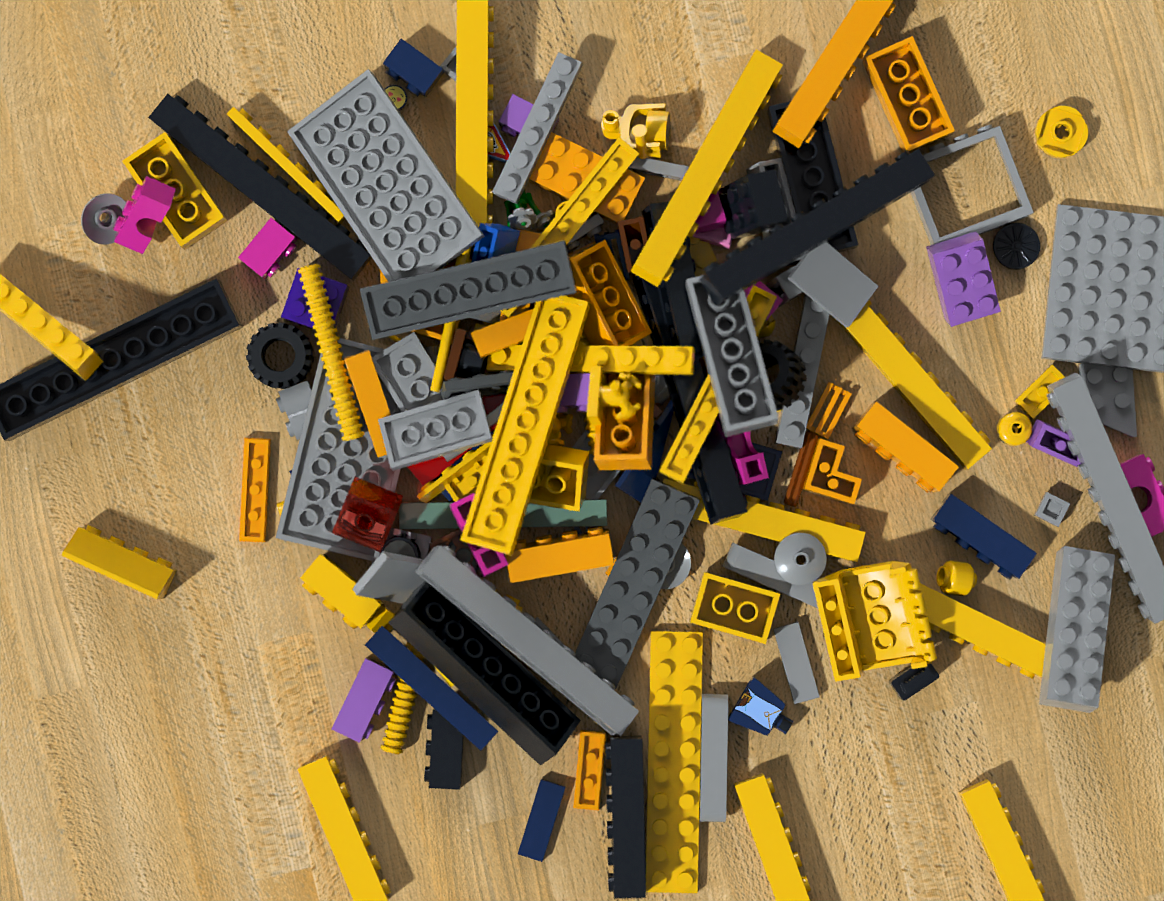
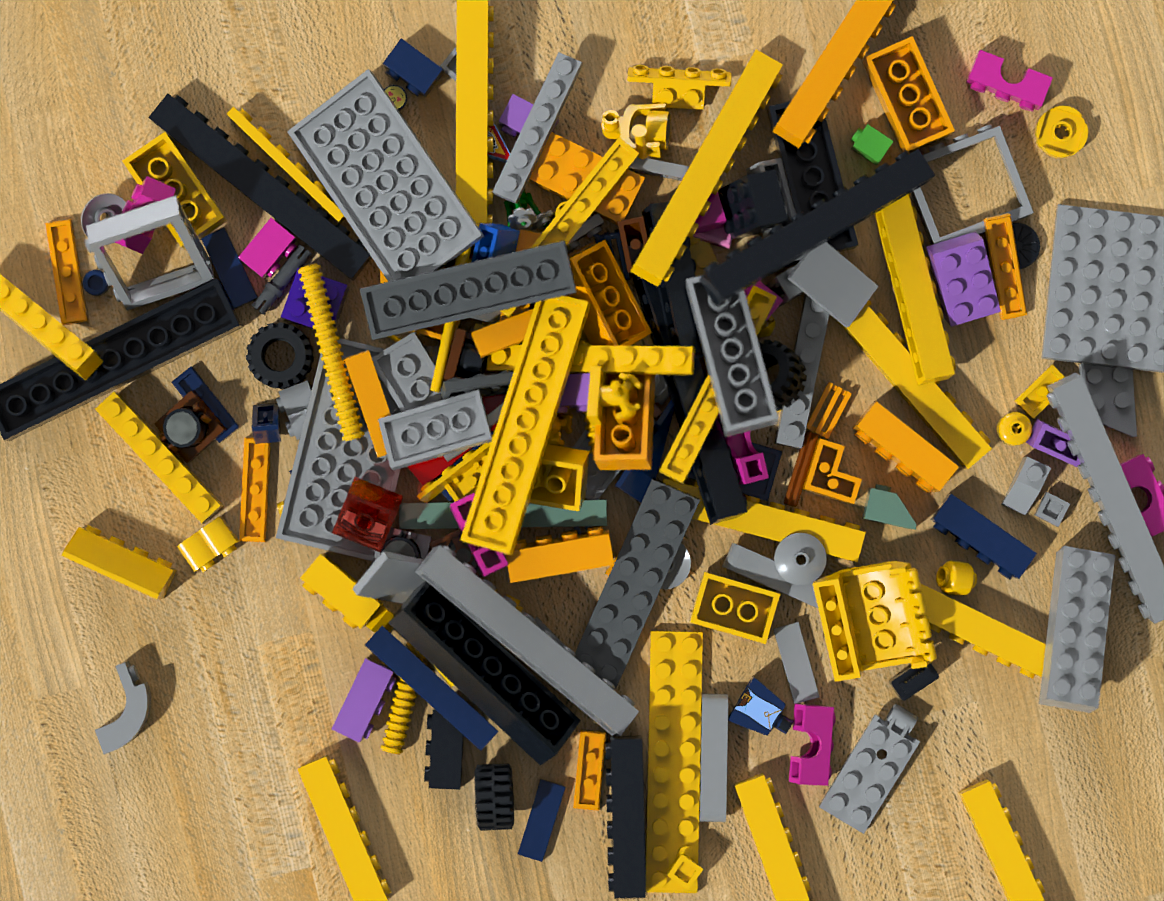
(66, 272): none -> light orange tile
(95, 283): none -> dark blue tile
(134, 715): none -> light grey arch
(140, 221): none -> light grey window
(158, 458): none -> yellow brick
(187, 427): none -> piece
(191, 380): none -> dark blue tile
(208, 544): none -> yellow brick
(229, 268): none -> dark blue tile
(266, 423): none -> dark blue slope
(276, 286): none -> dark grey pin
(494, 797): none -> black tyre
(679, 87): none -> yellow bracket
(684, 871): none -> yellow plate
(813, 766): none -> dark pink arch
(865, 777): none -> light grey hinge
(871, 144): none -> bright green brick
(887, 508): none -> sand green slope
(915, 292): none -> yellow brick
(986, 76): none -> dark pink arch
(1005, 266): none -> light orange tile
(1026, 485): none -> light grey slope

